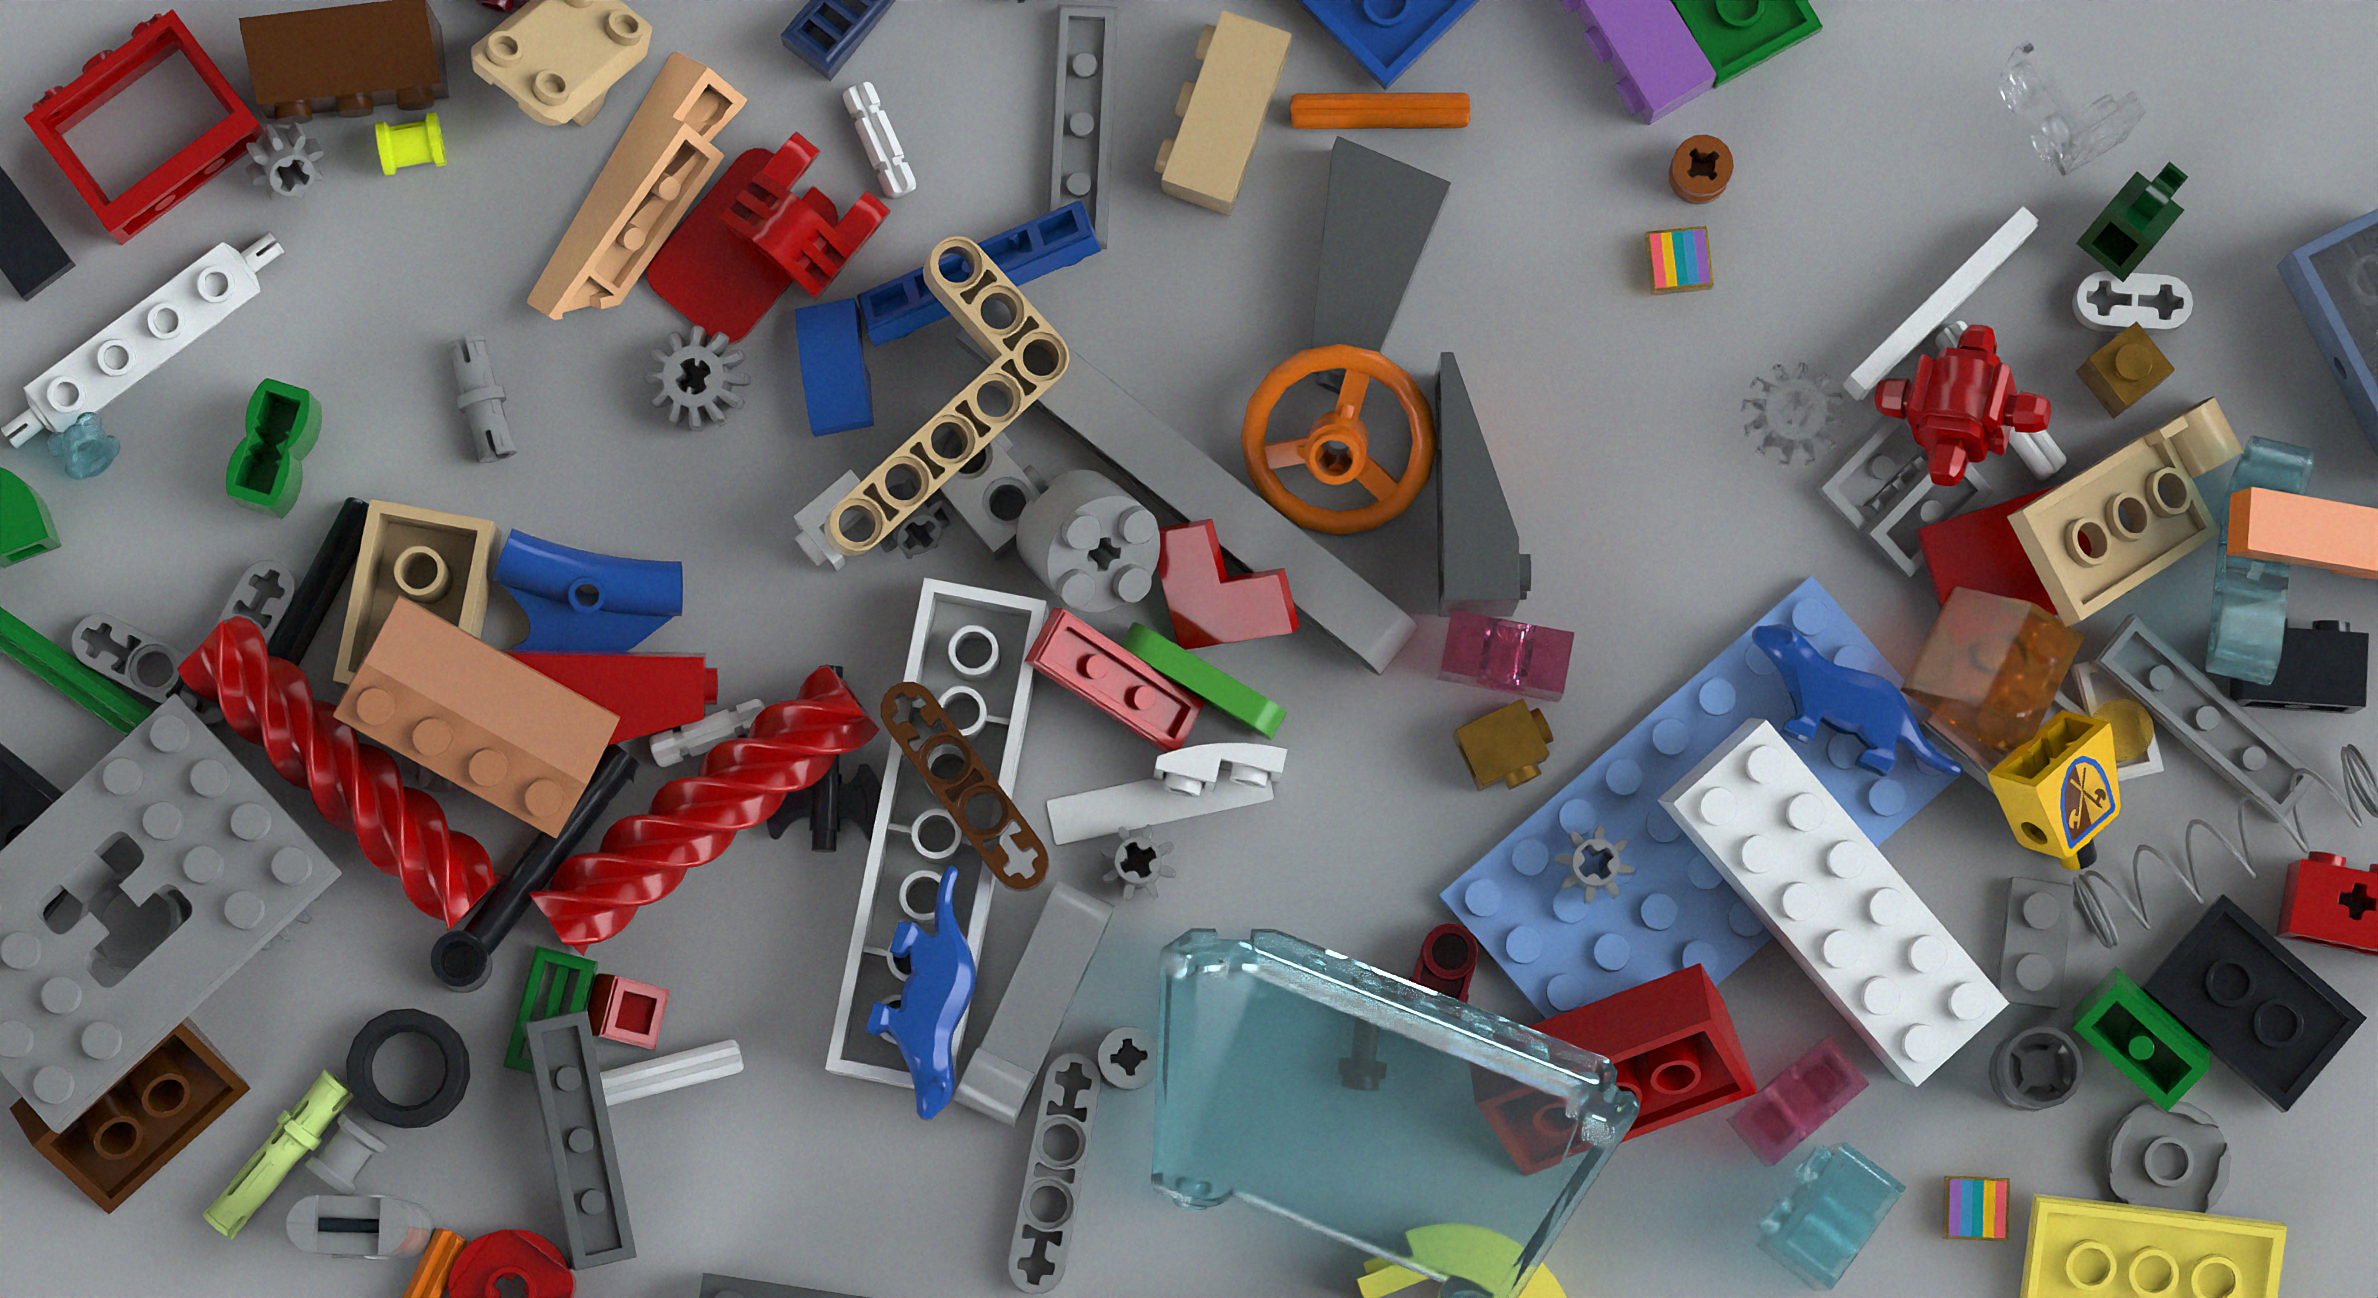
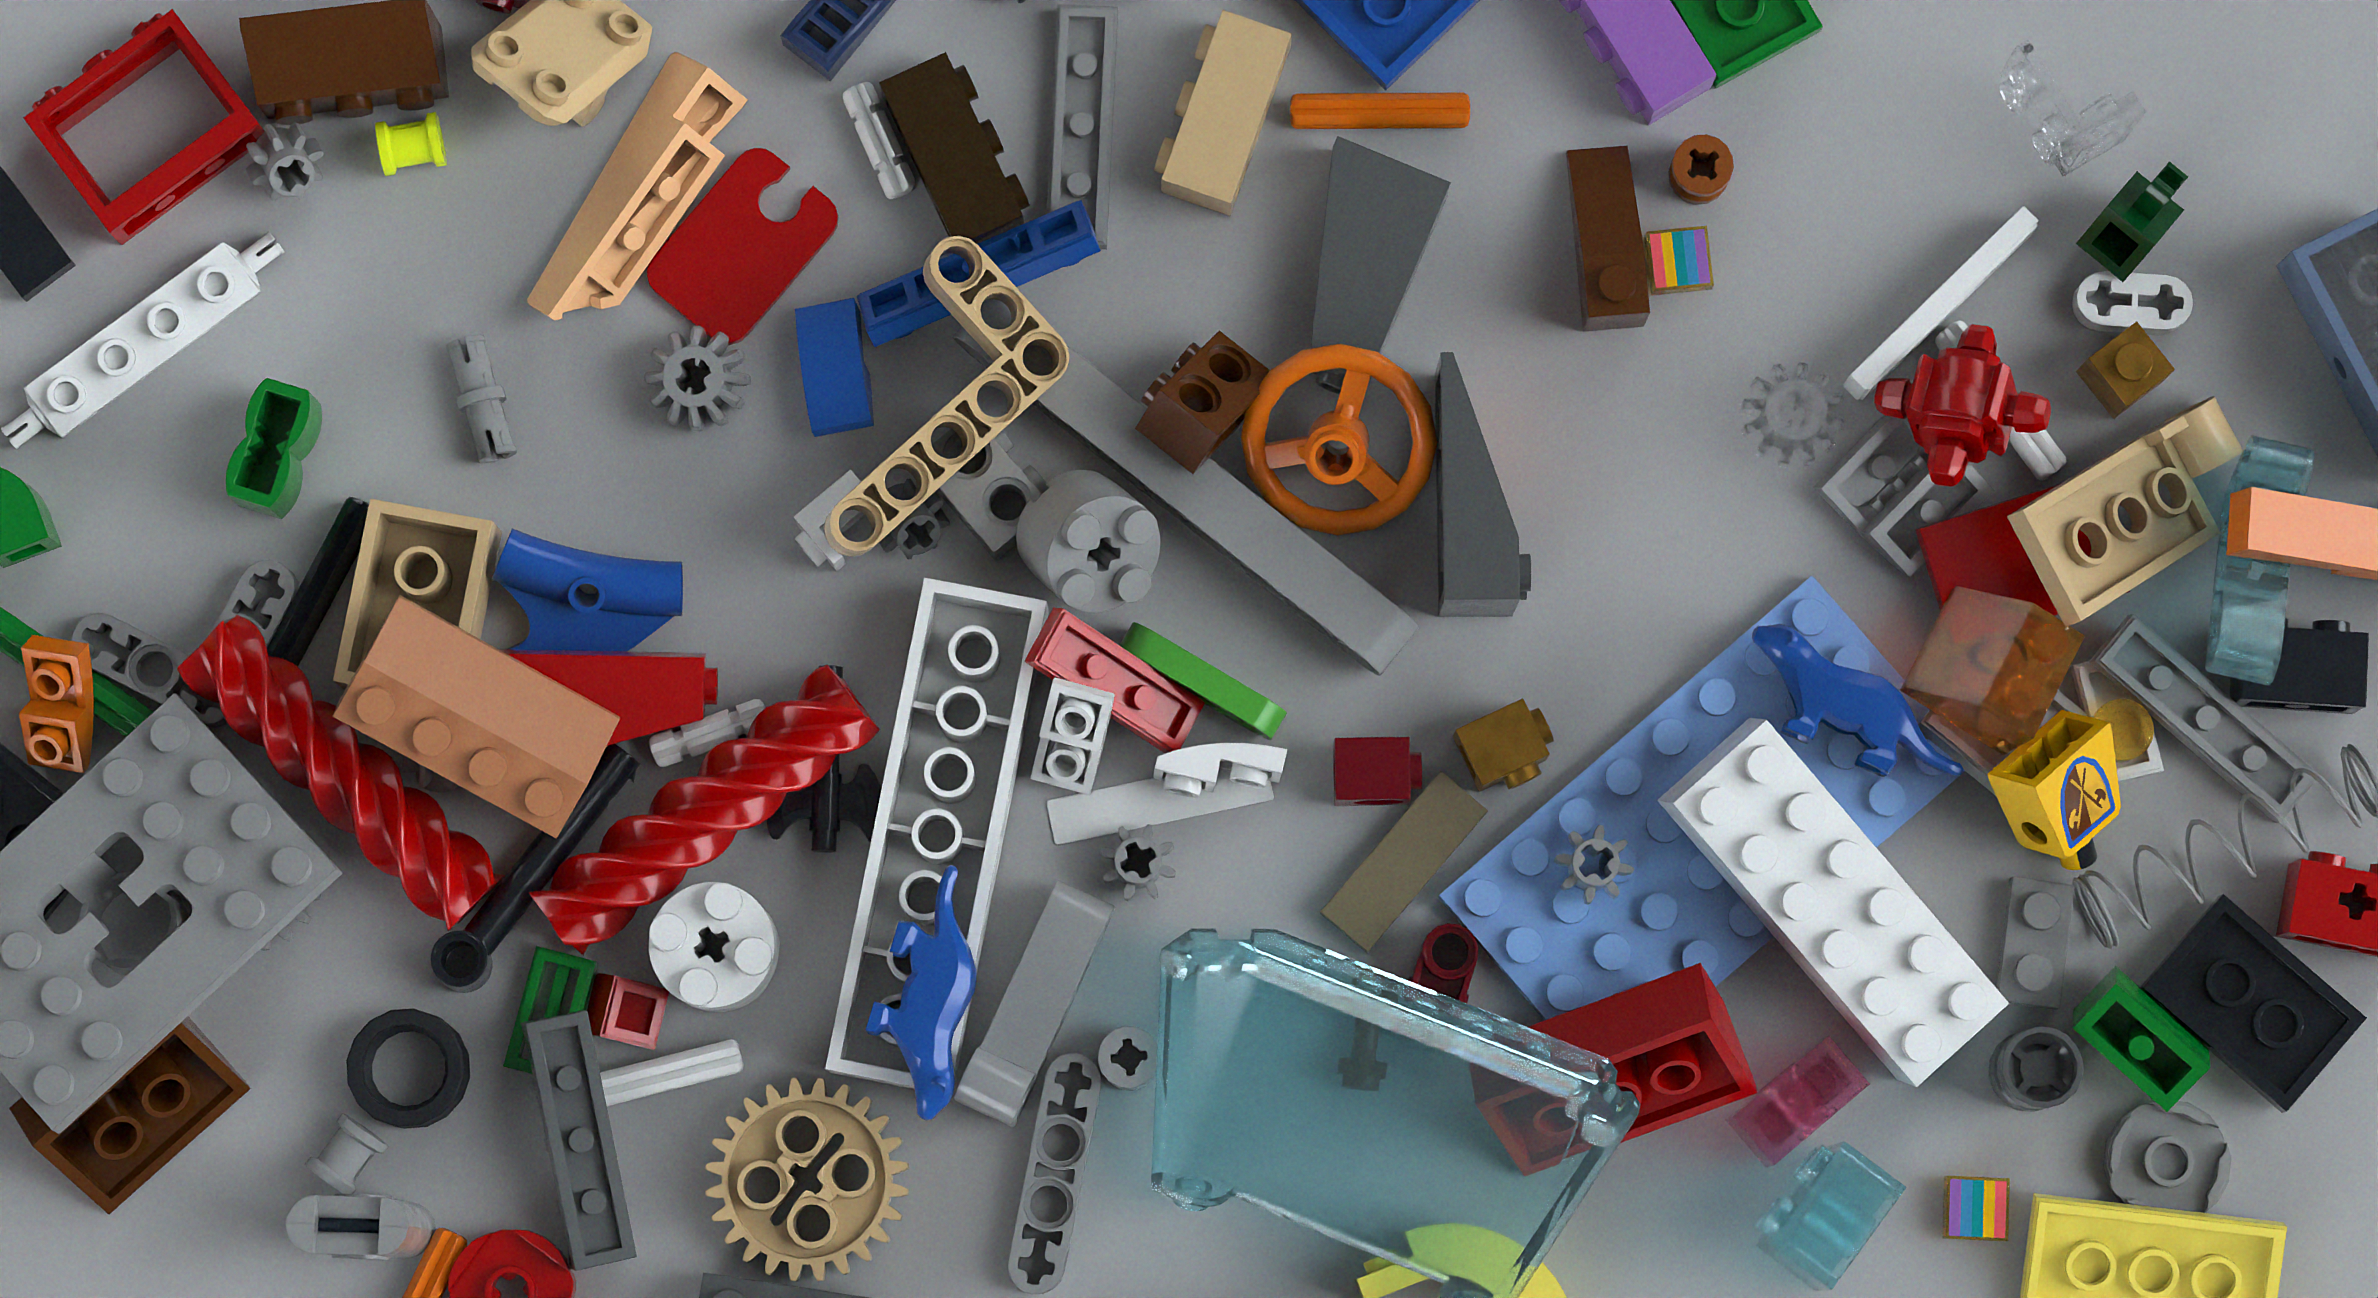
(61, 703): none -> orange slope
(94, 457): clear light blue plate -> none
(270, 1164): yellowish green pin -> none
(679, 936): none -> white brick
(762, 1144): none -> tan gear
(791, 230): red piece -> none
(954, 149): none -> dark brown brick
(969, 783): reddish brown beam -> none
(1072, 736): none -> white slope
(1201, 401): none -> reddish brown brick
(1208, 604): tile -> none
(1375, 771): none -> dark red brick
(1403, 862): none -> dark tan tile
(1505, 656): clear pink brick -> none
(1607, 239): none -> reddish brown slope

